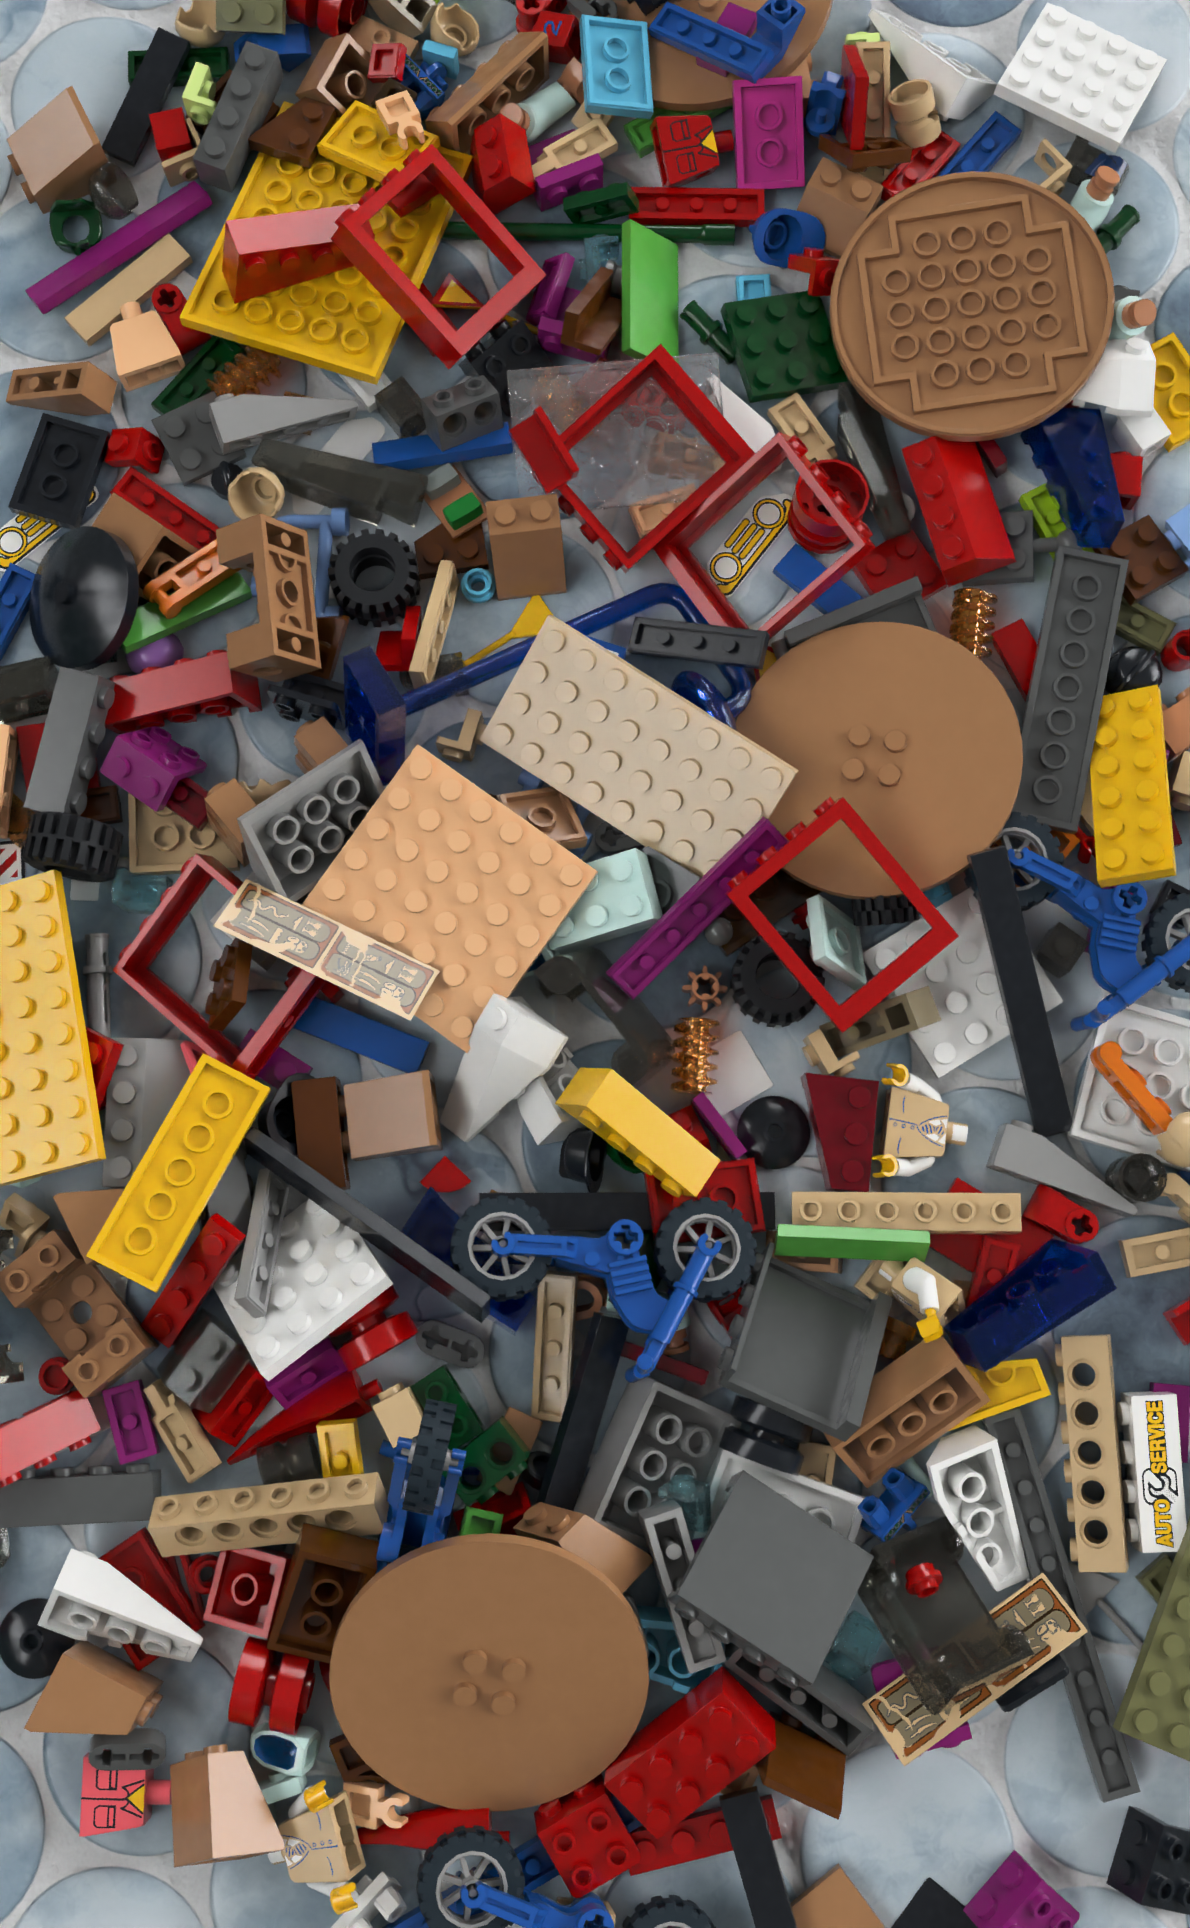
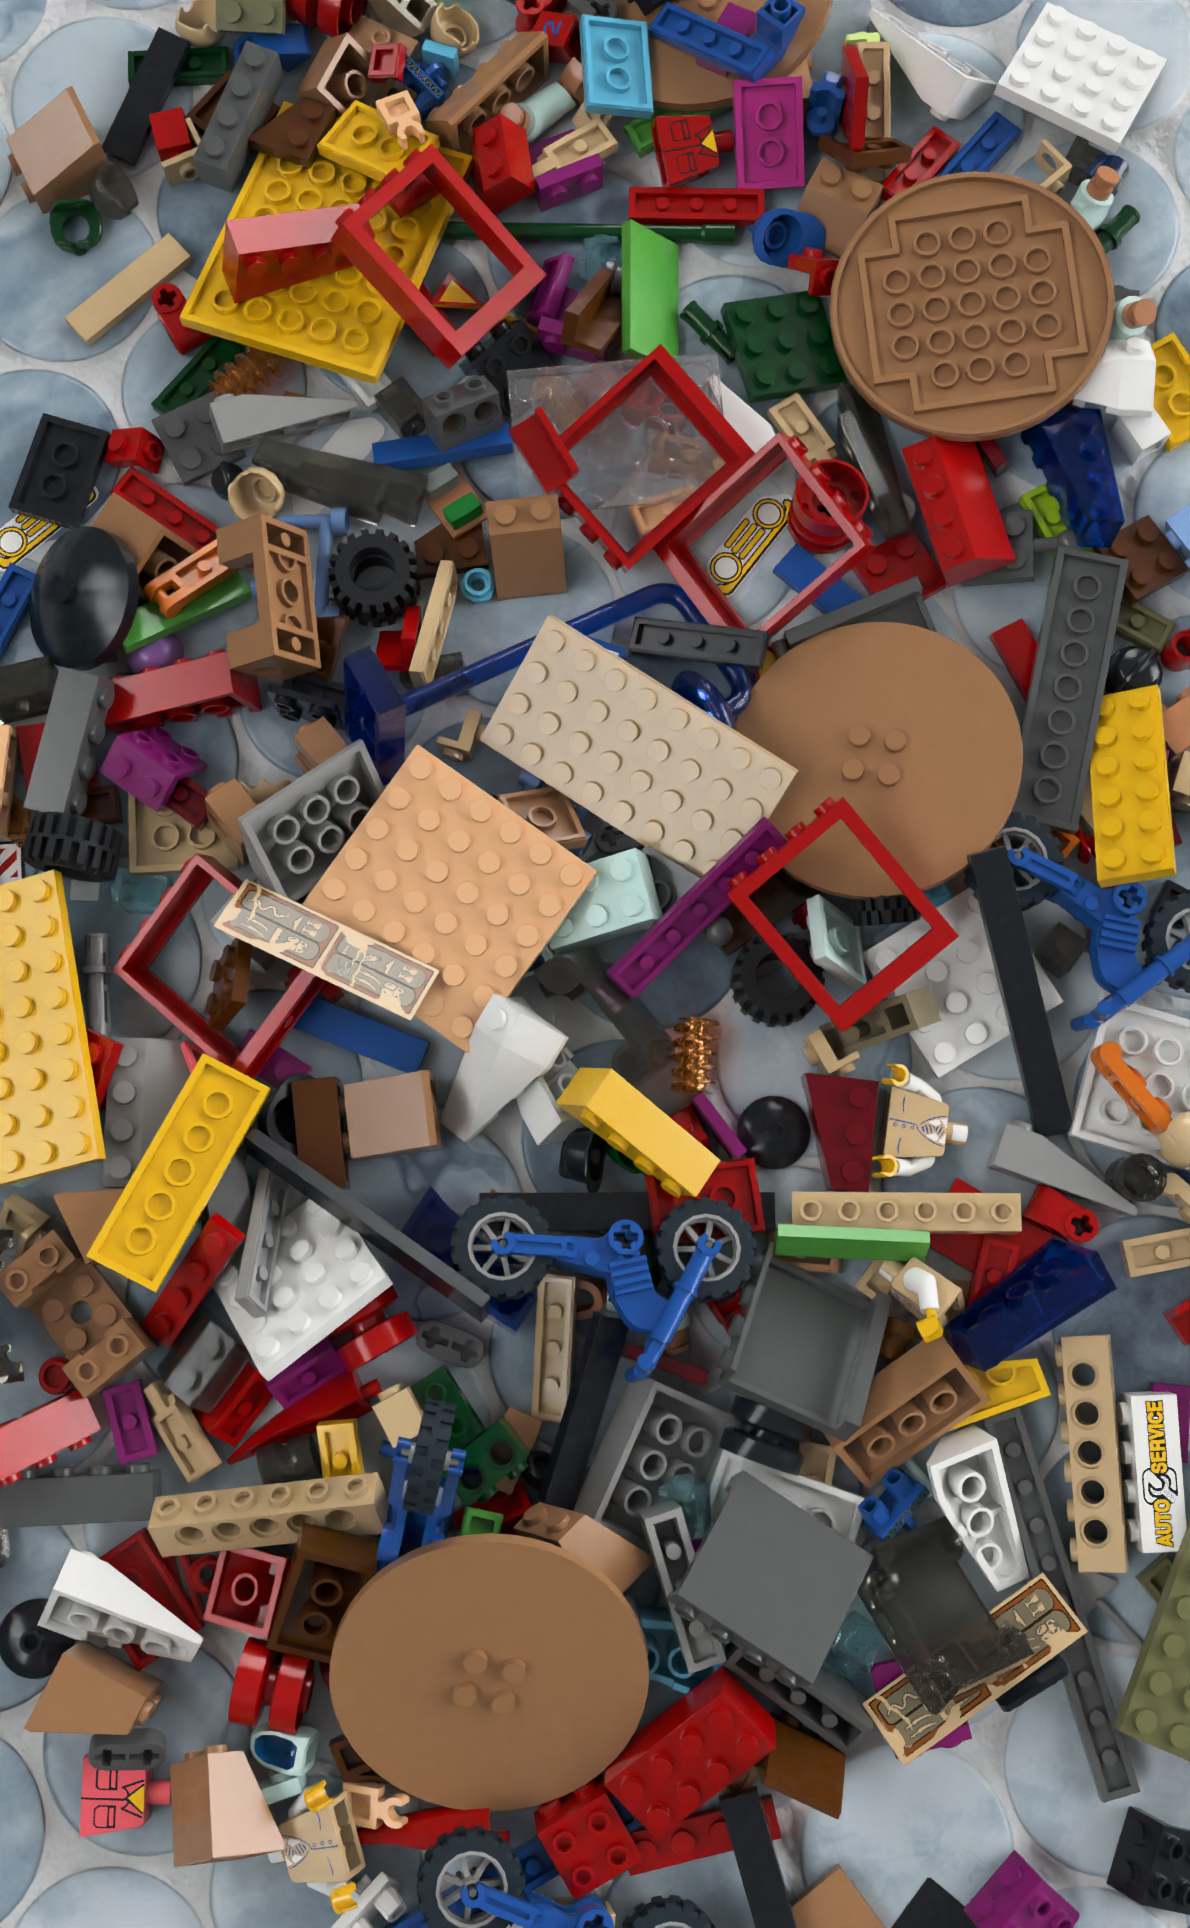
(63, 388): medium nougat slope -> none
(119, 247): magenta tile -> none
(143, 348): light nougat torso -> none
(200, 94): yellowish green bracket -> none
(445, 1177): red tile -> none
(526, 626): yellow piece -> none
(601, 204): dark green plate -> none
(705, 998): nougat gear -> none
(737, 1076): white sticker -> none
(752, 286): medium azure tile -> none
(915, 111): tan wheel -> none
(923, 1580): red plate -> none
(970, 620): clear orange piece -> none
(1128, 477): red brick -> none

